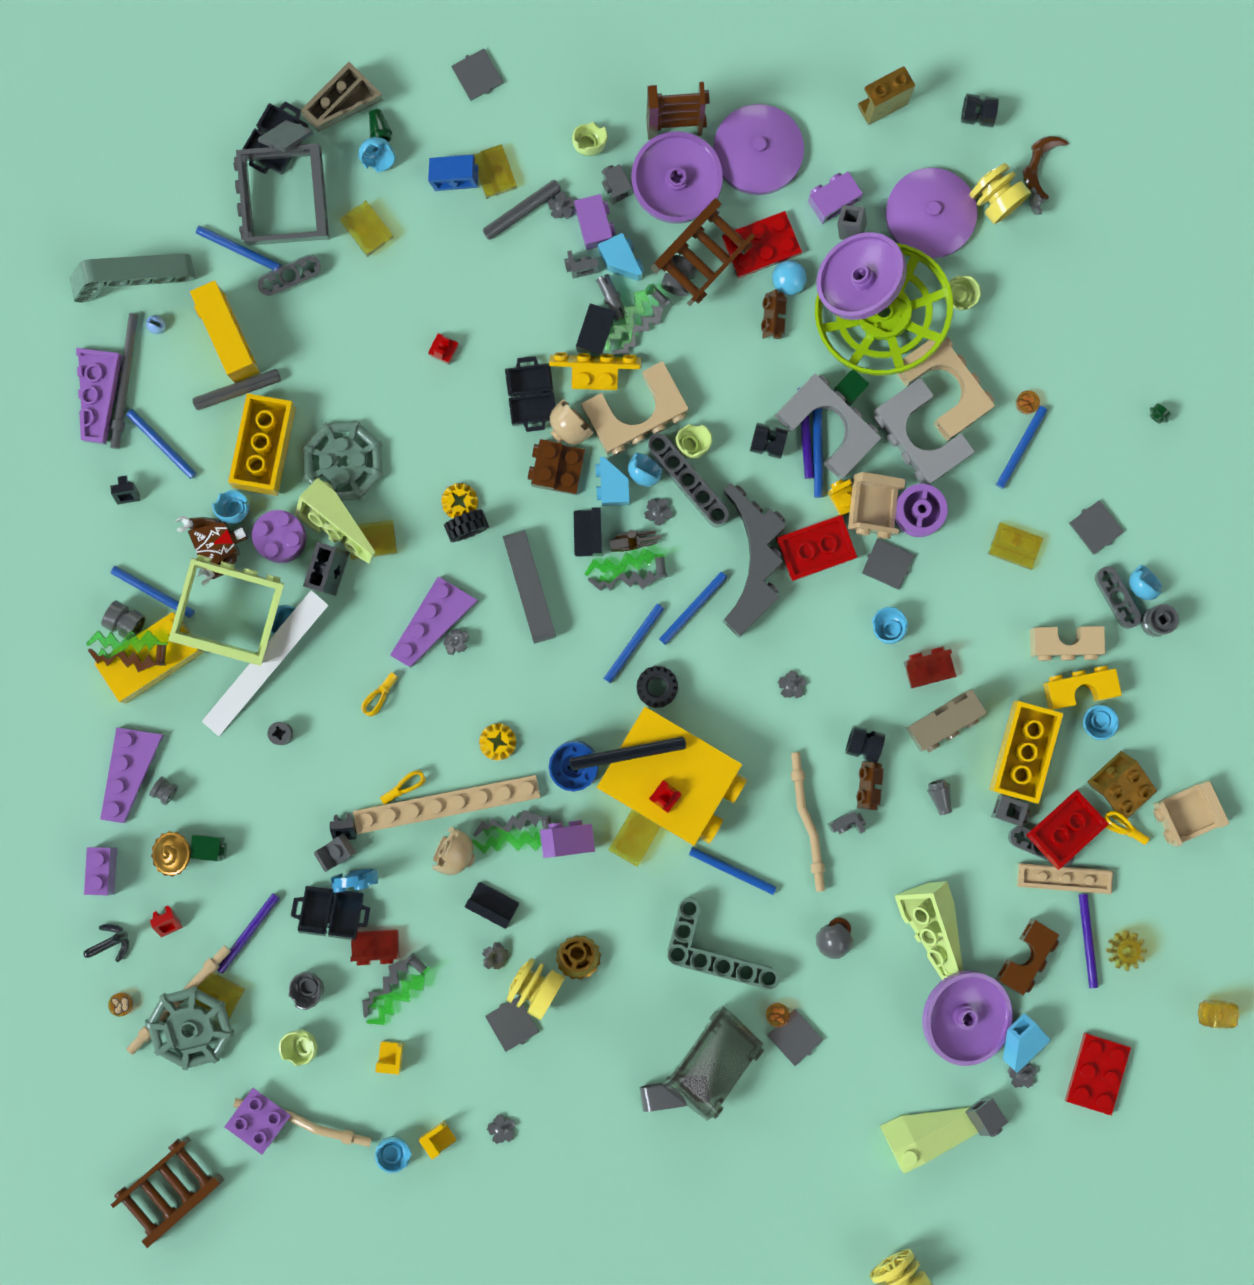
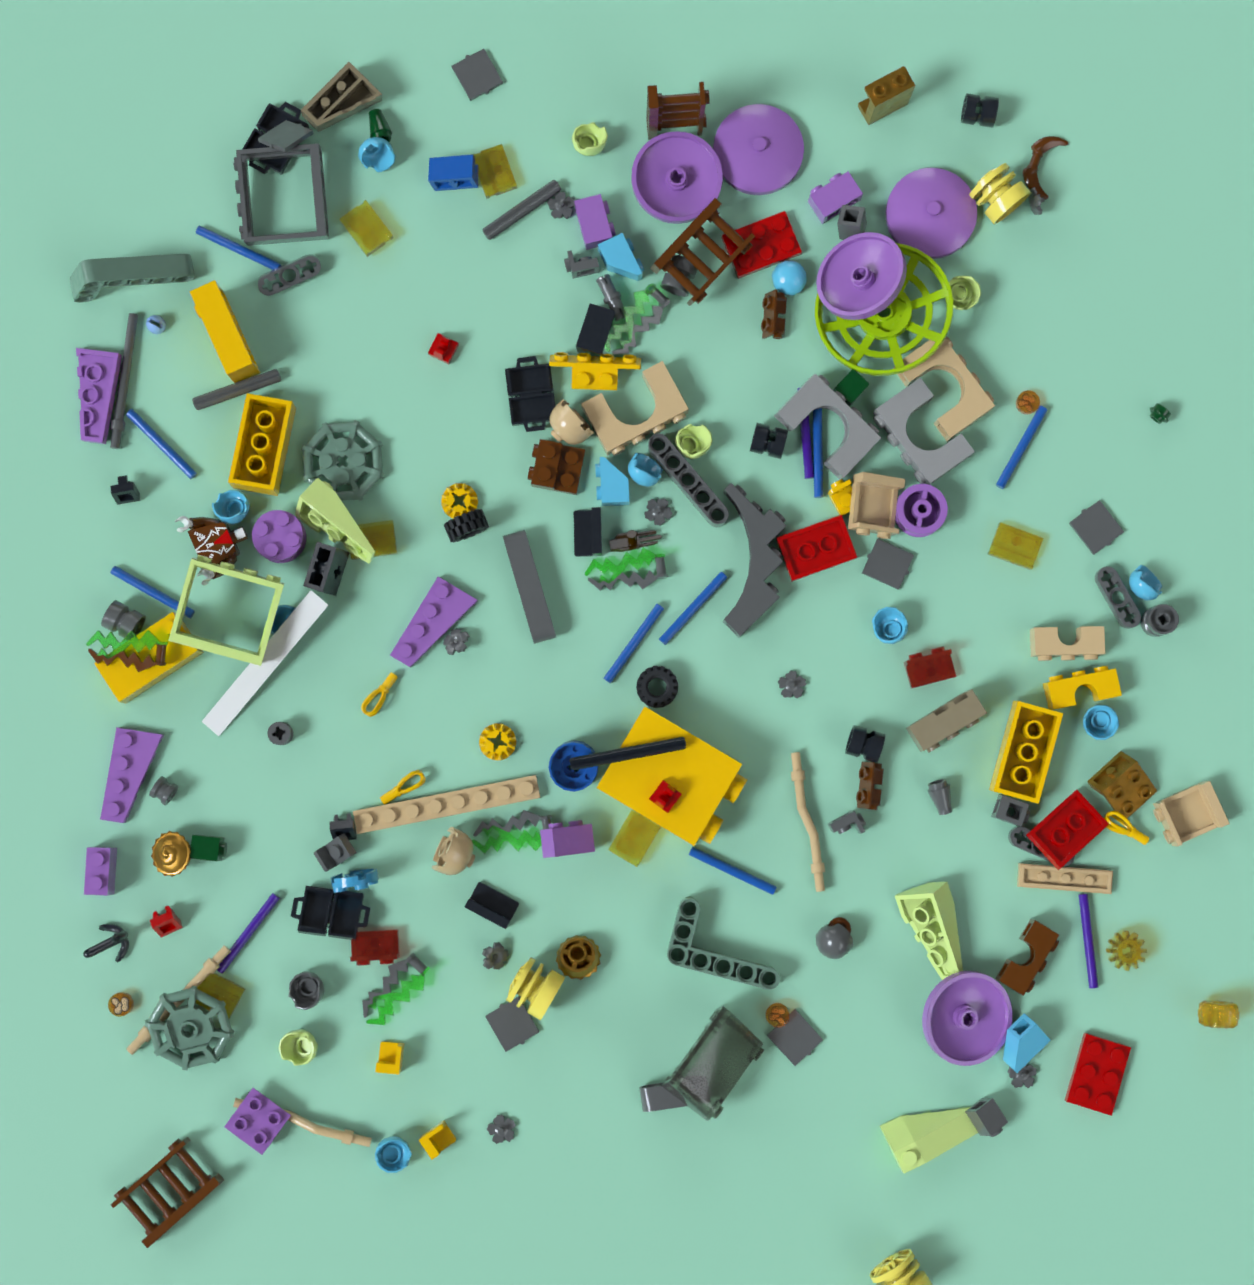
(616, 183): dark grey brick -> none

